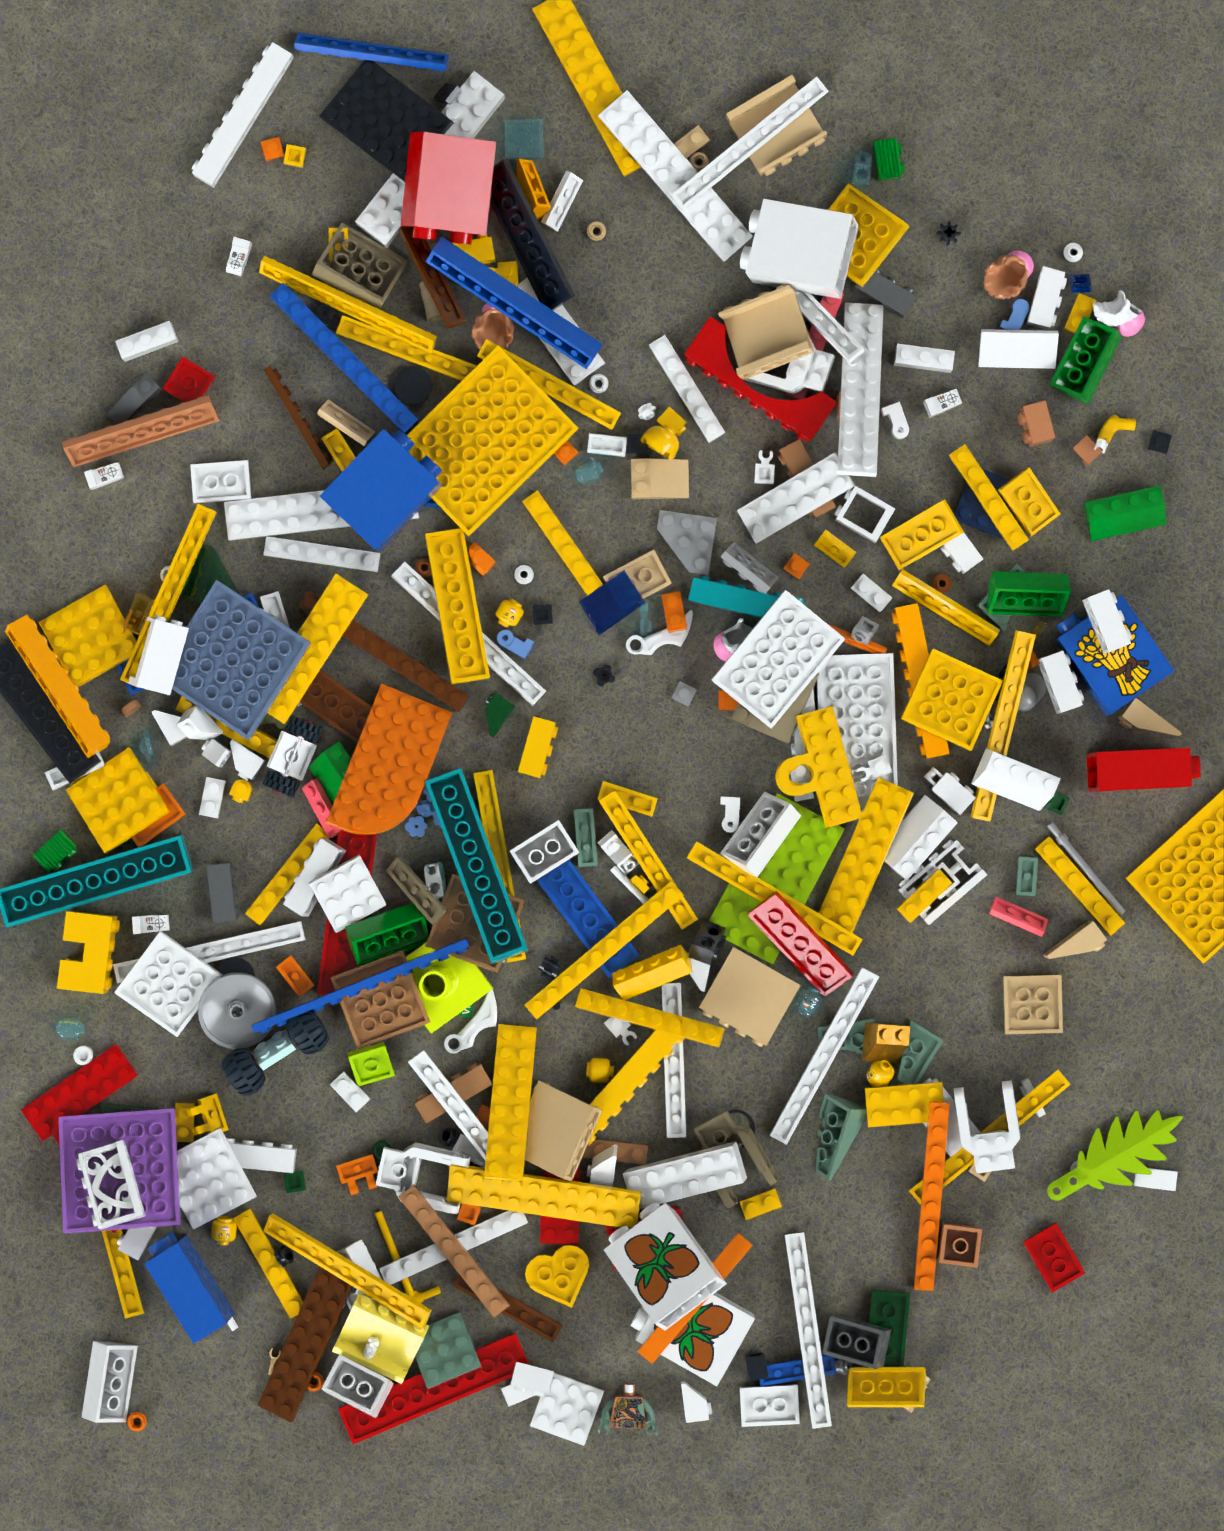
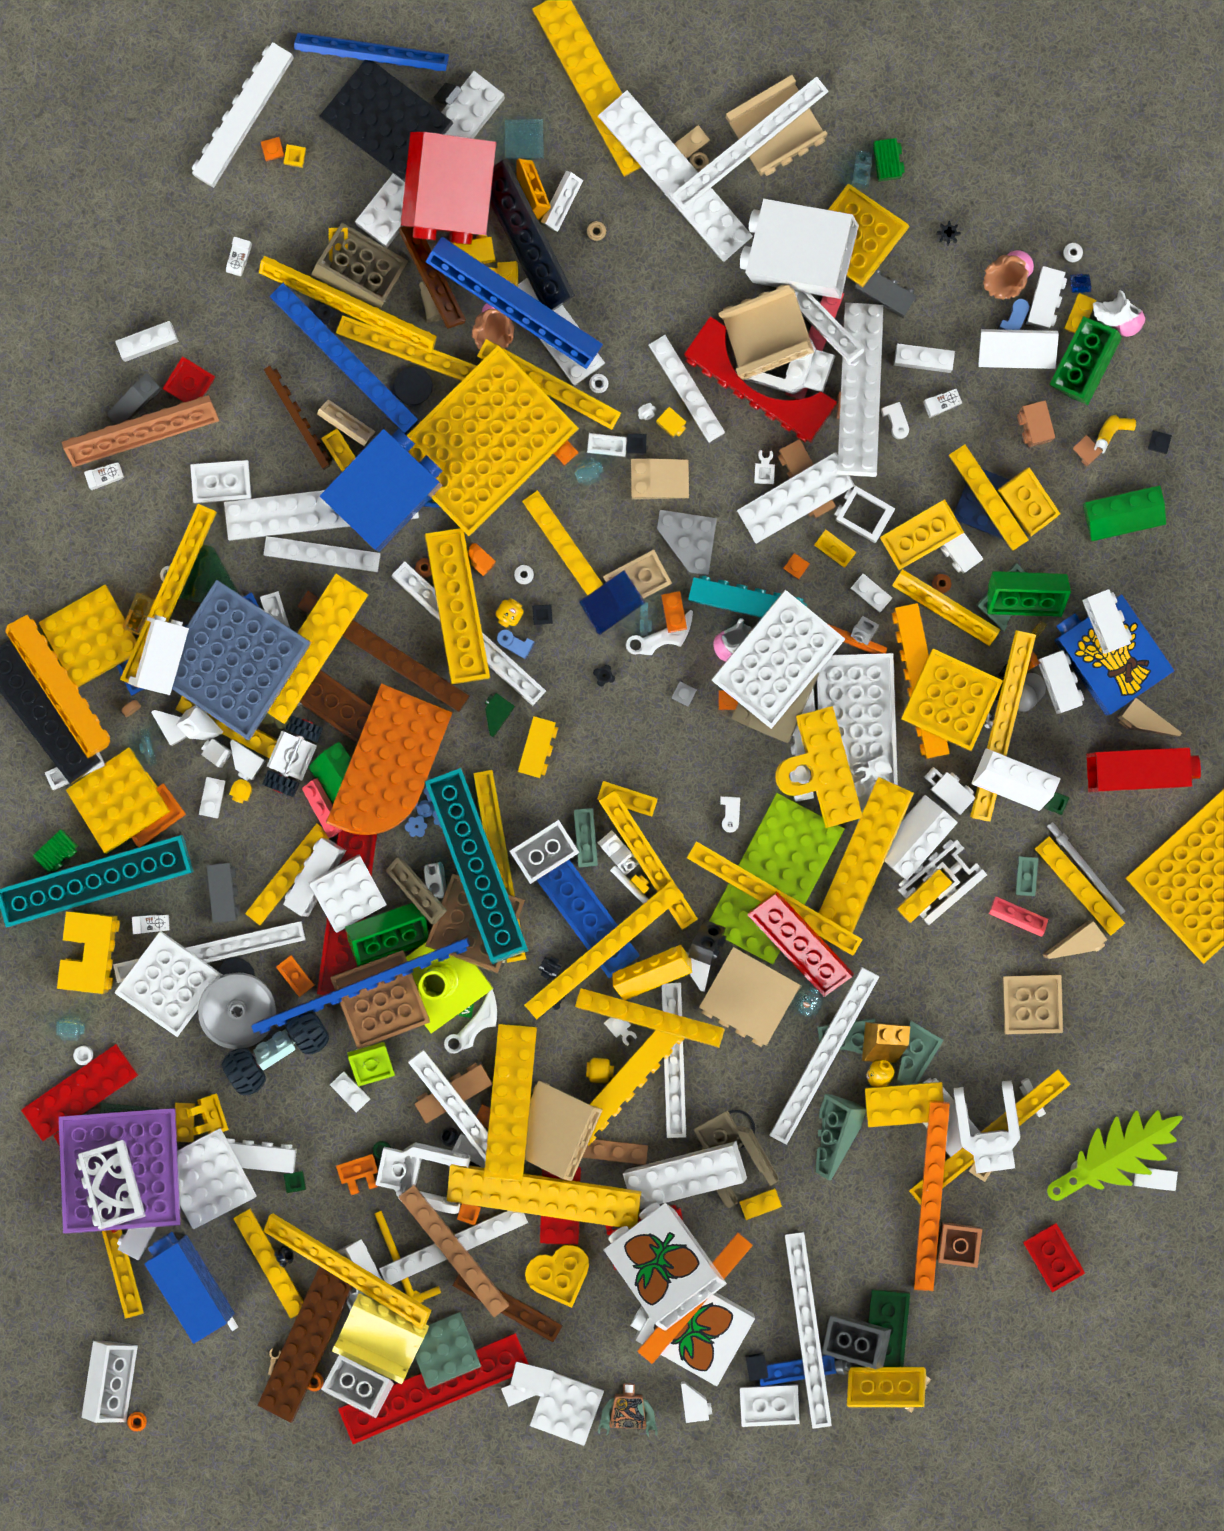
(223, 1230): yellow head -> none
(371, 1348): white piece -> none
(603, 1167): white slope -> none
(662, 441): yellow cylinder -> none
(749, 568): light grey plate -> none
(761, 834): white slope -> none

